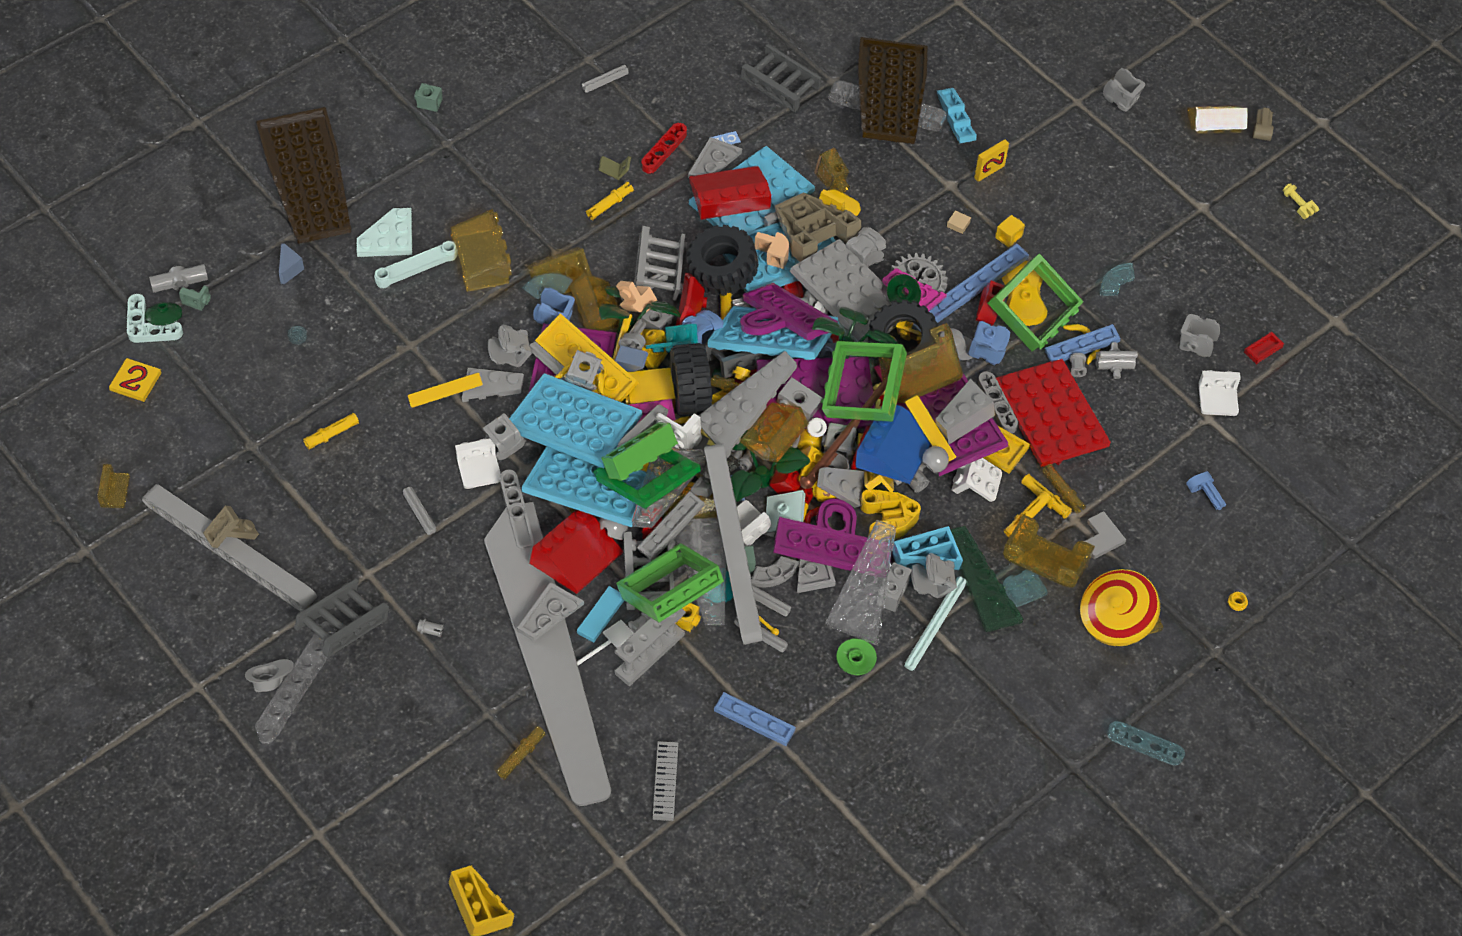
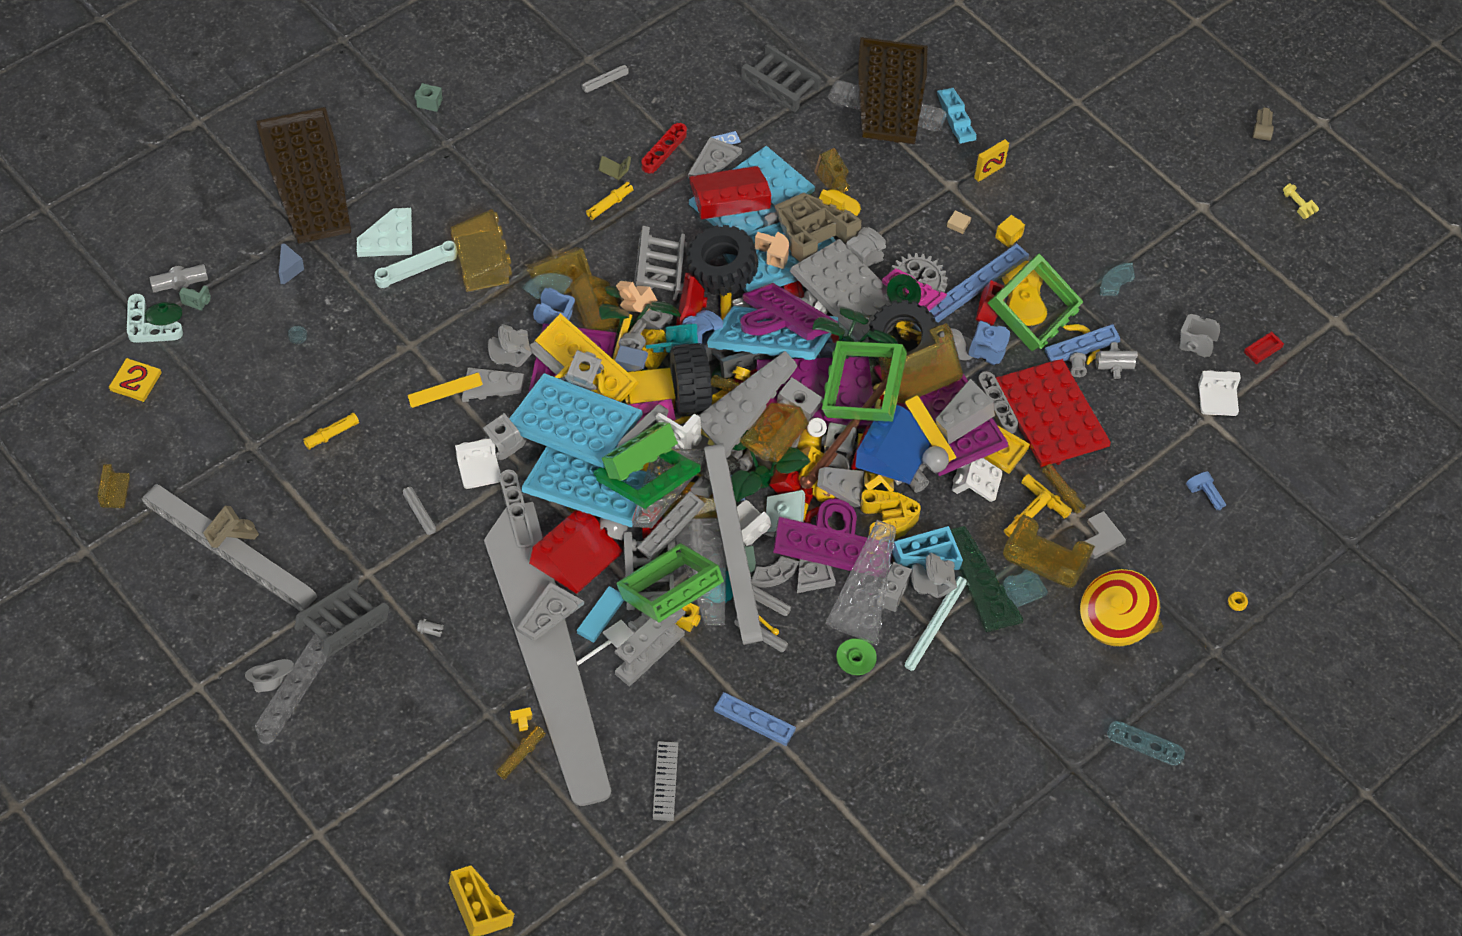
(521, 717): none -> yellow tile
(1123, 89): light grey piece -> none
(1217, 118): slope -> none

